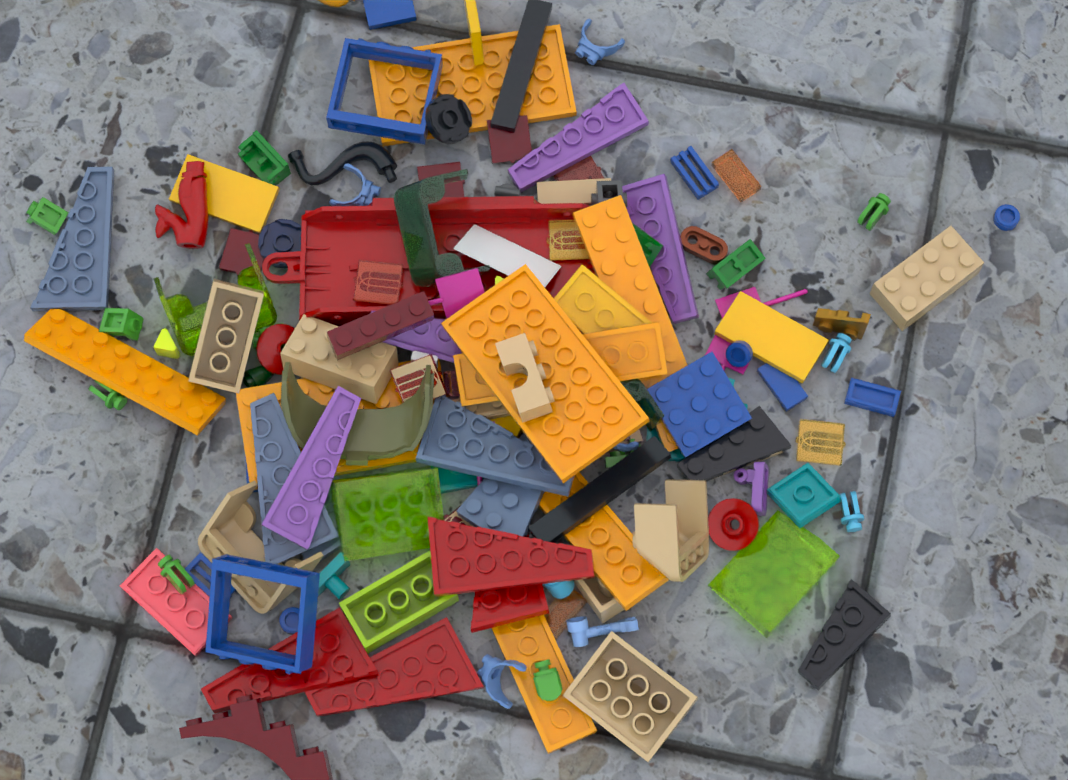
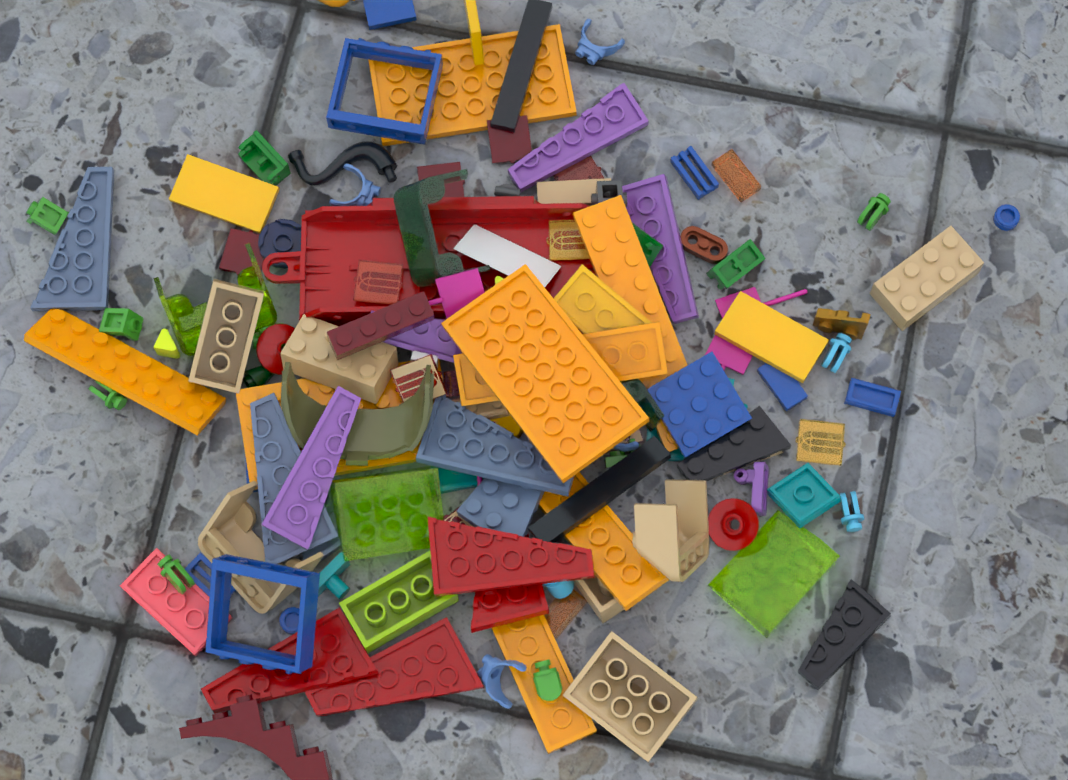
(193, 200): red piece -> none
(448, 119): black tile -> none
(518, 357): tan arch -> none
(581, 631): light blue brick -> none
(739, 353): blue tile -> none

